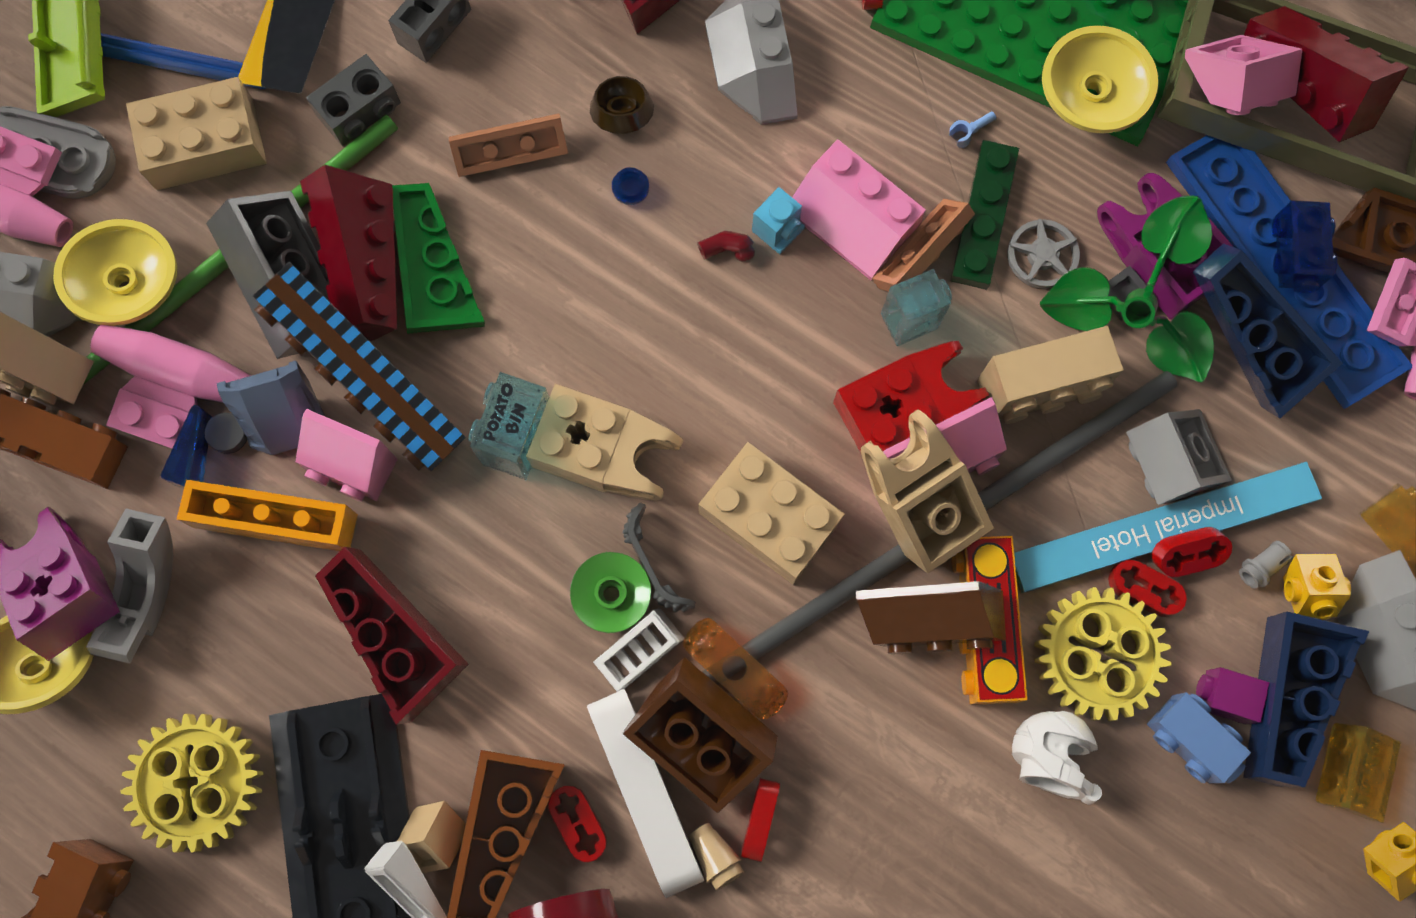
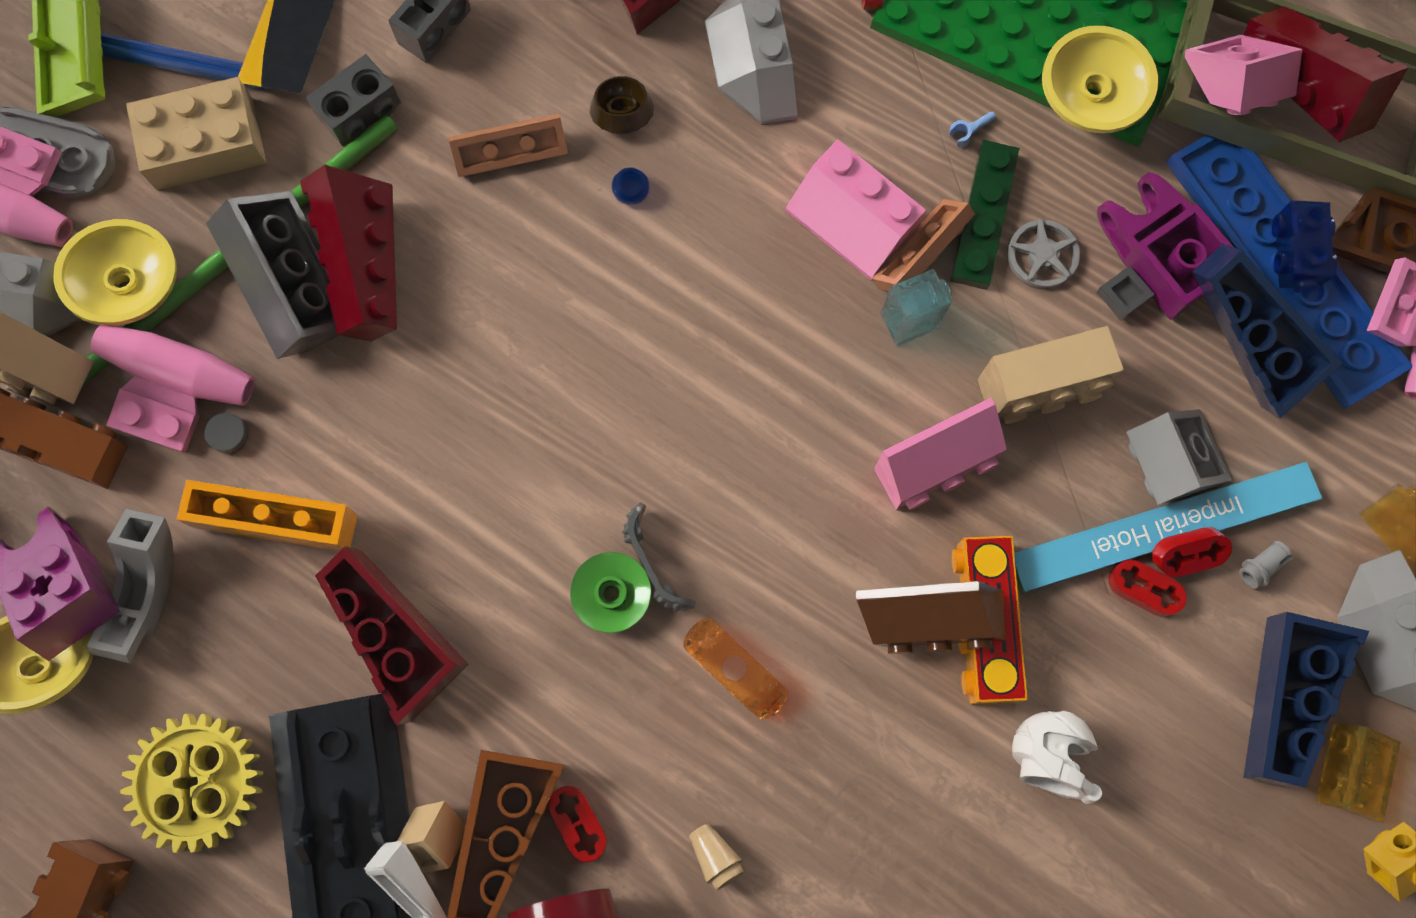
(190, 450): clear blue slope -> none
(271, 406): sand blue slope -> none
(343, 456): bright pink slope -> none
(358, 366): brick -> none
(431, 275): green wing -> none
(508, 424): clear light blue brick -> none
(612, 446): tan brick -> none
(646, 797): white beam -> none
(665, 626): white slope -> none
(702, 736): reddish brown slope -> none
(729, 241): dark red arm -> none
(760, 820): red beam -> none
(770, 513): tan brick -> none
(778, 220): medium azure brick -> none
(903, 387): red brick -> none
(927, 495): tan brick -> none
(990, 497): dark grey piece -> none
(1091, 687): light yellow gear -> none
(1184, 345): green plant -> none
(1208, 747): medium blue brick -> none
(1233, 695): magenta brick -> none
(1316, 585): yellow brick -> none

